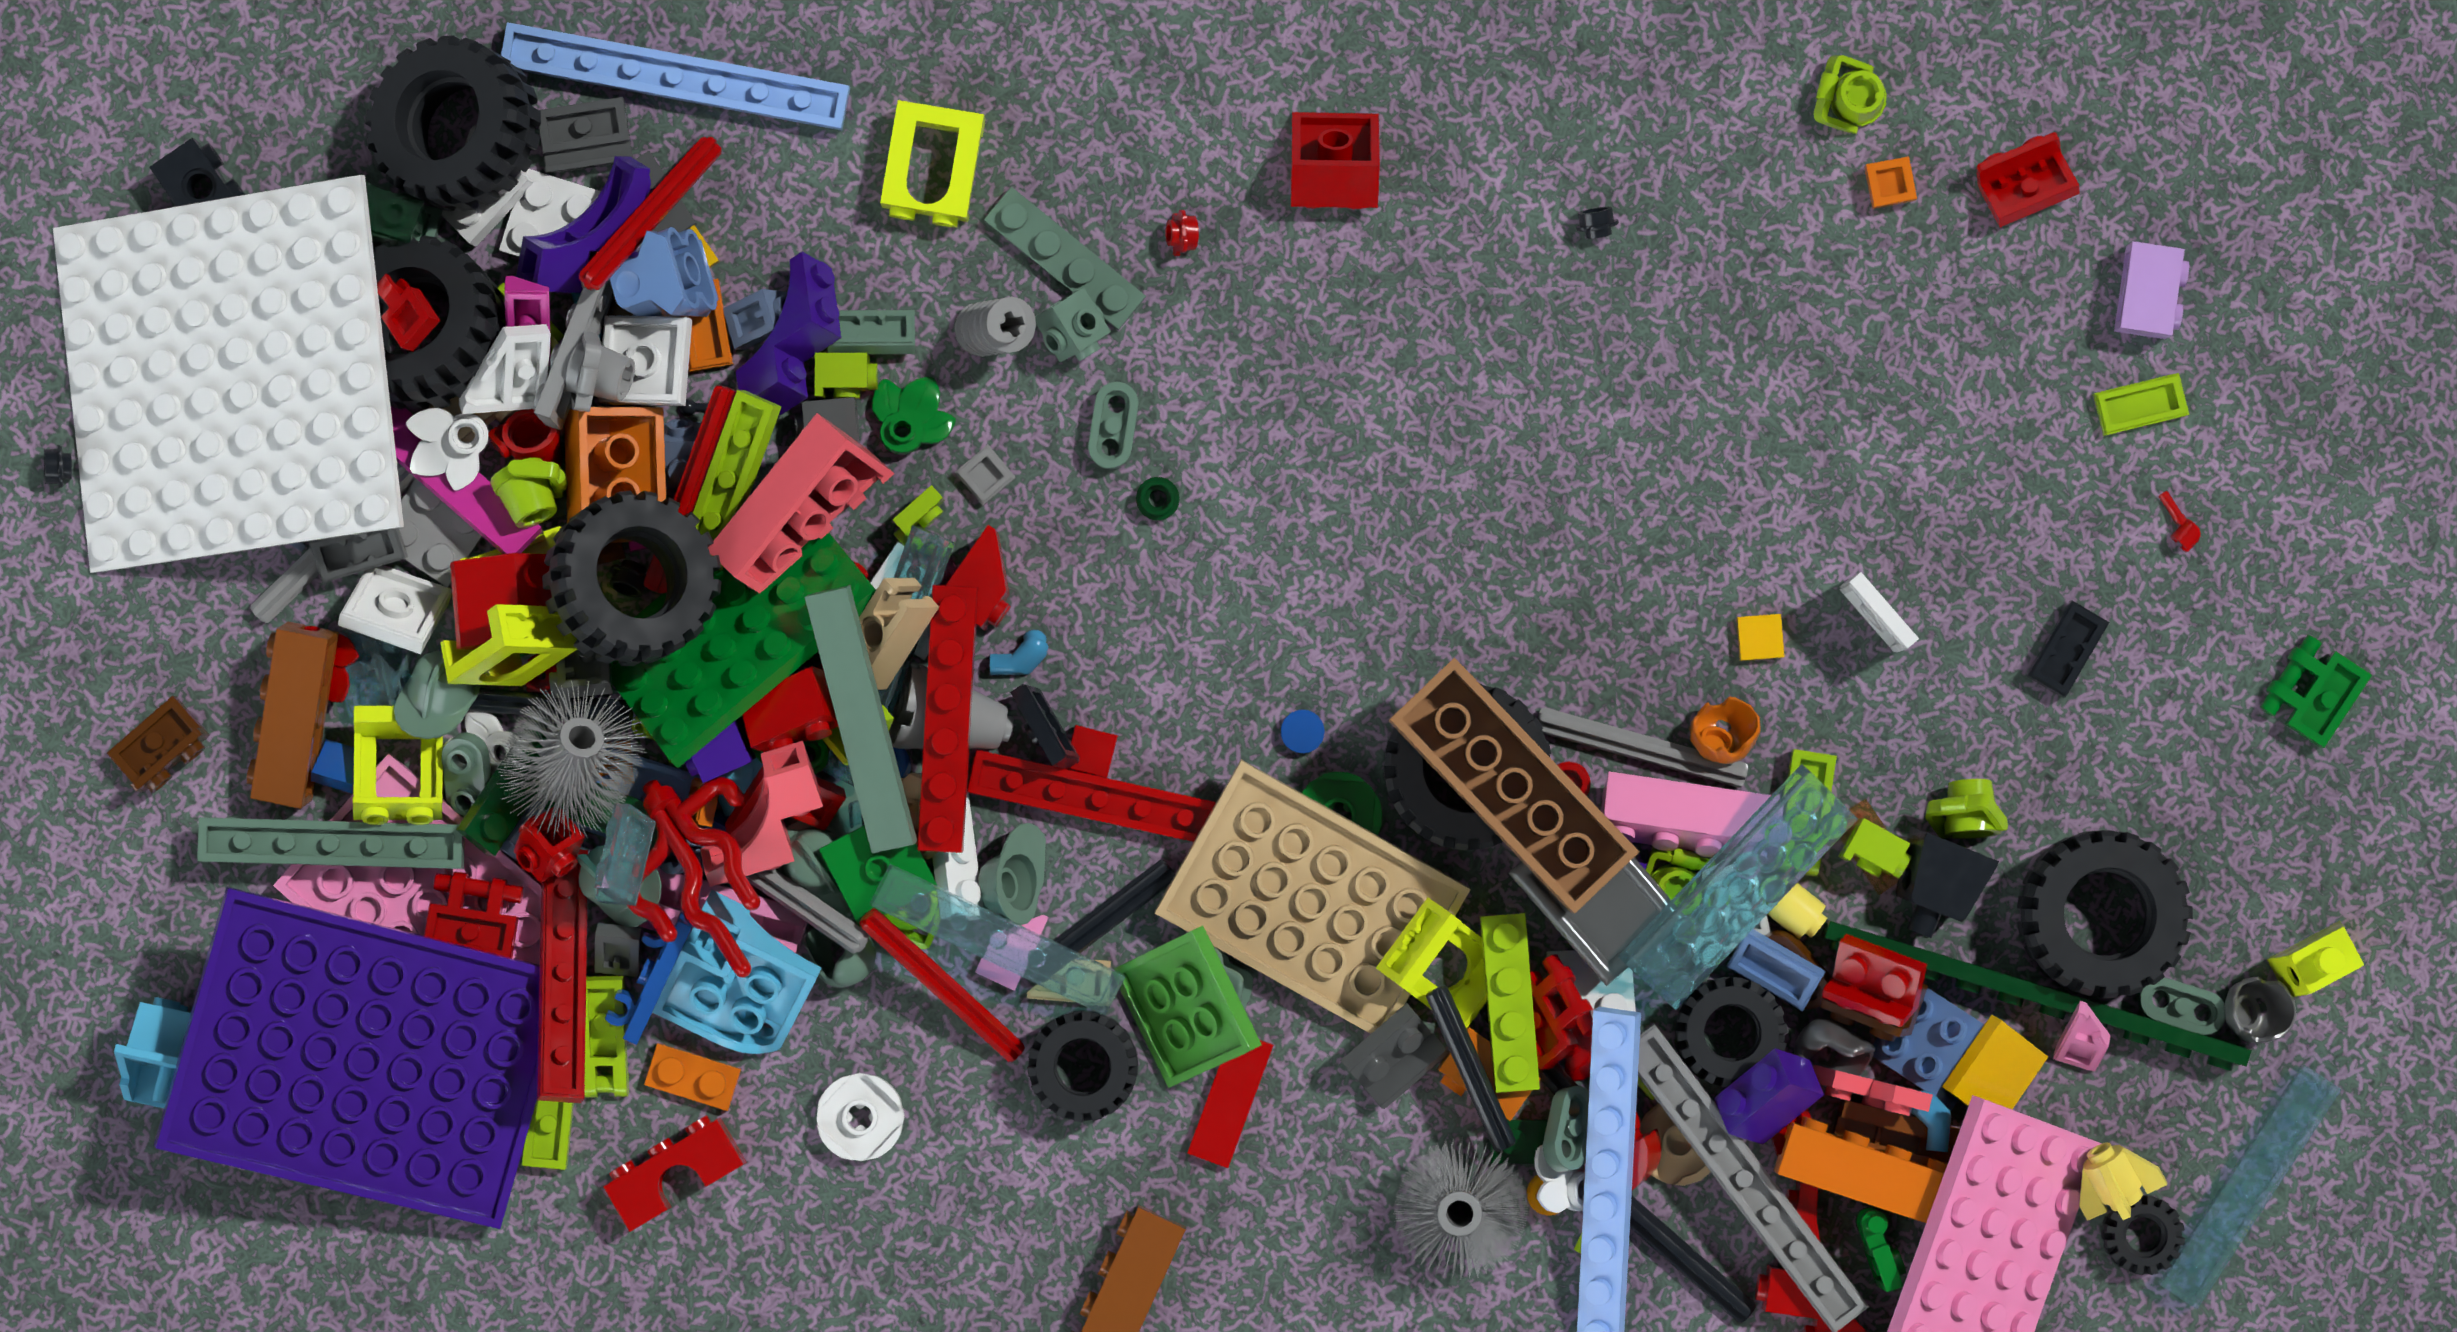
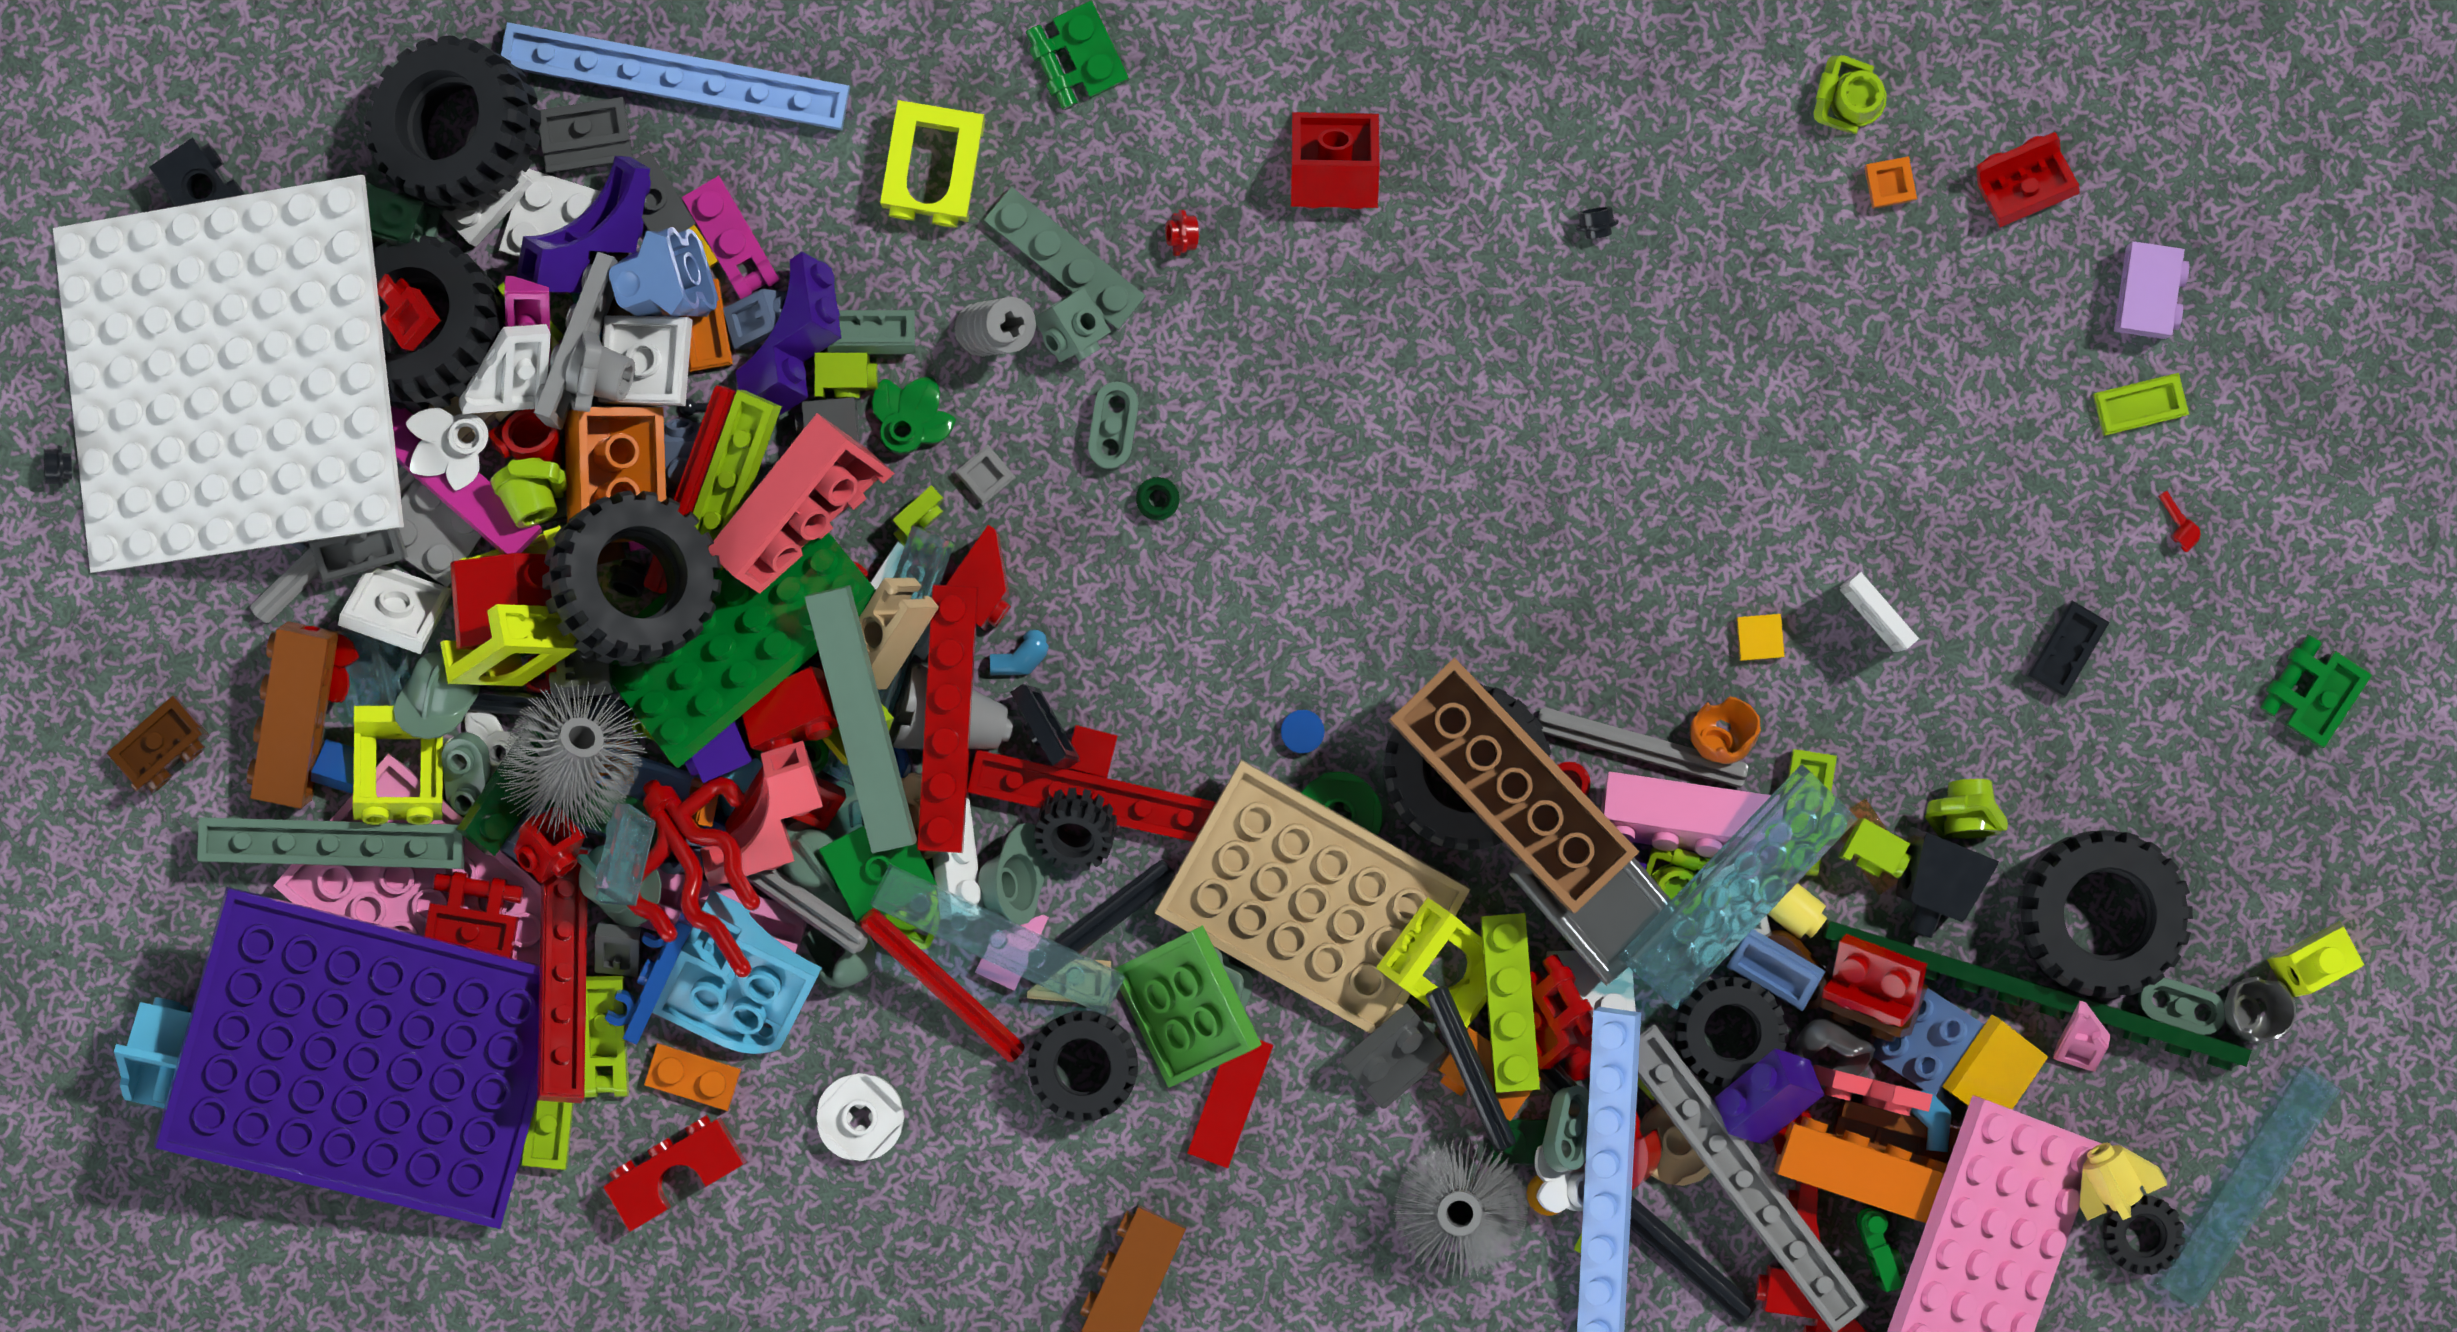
(650, 213): red axle -> none
(729, 236): none -> dark pink plate
(1070, 847): none -> black tyre
(1089, 48): none -> green plate

